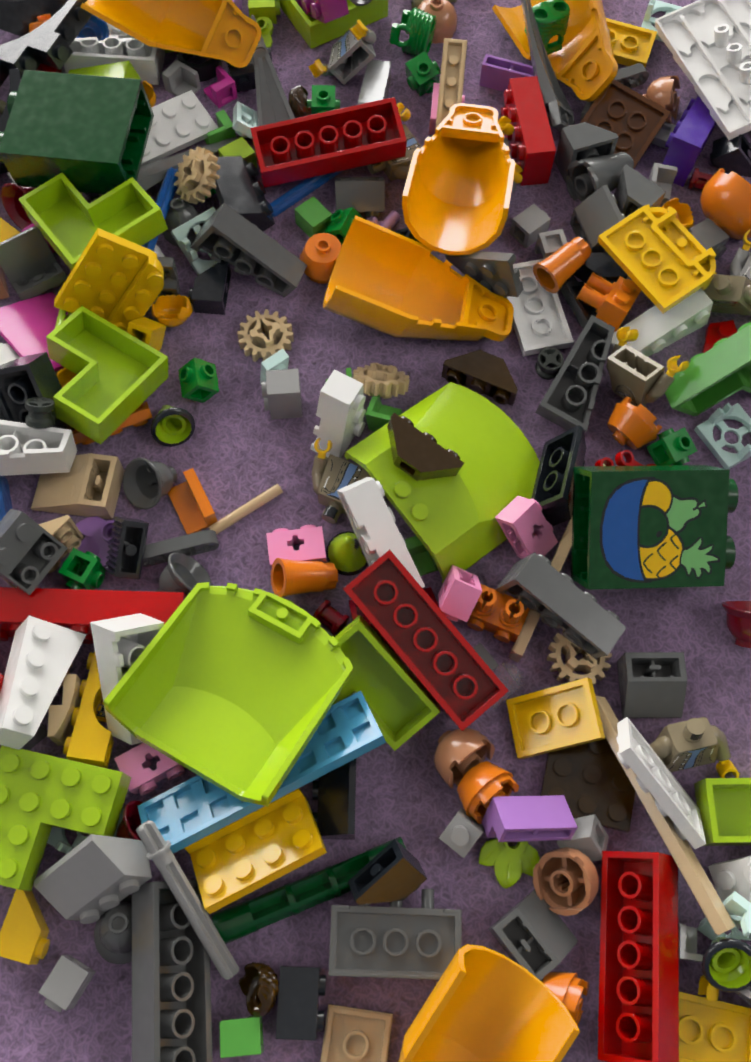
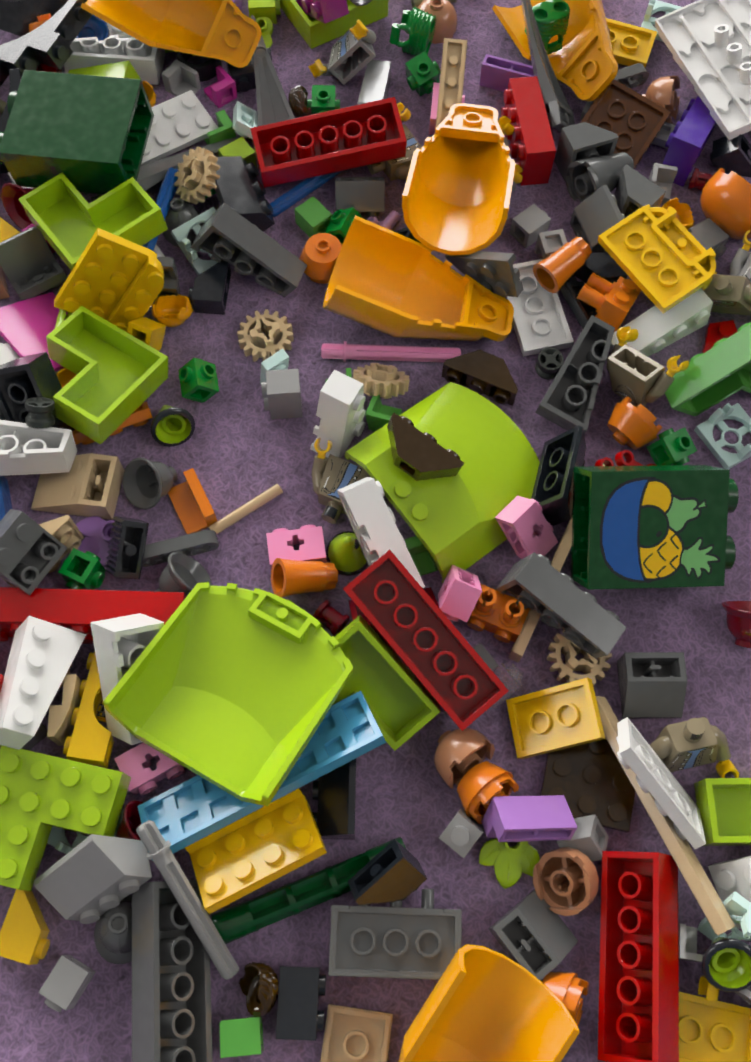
(388, 352): none -> bright pink axle

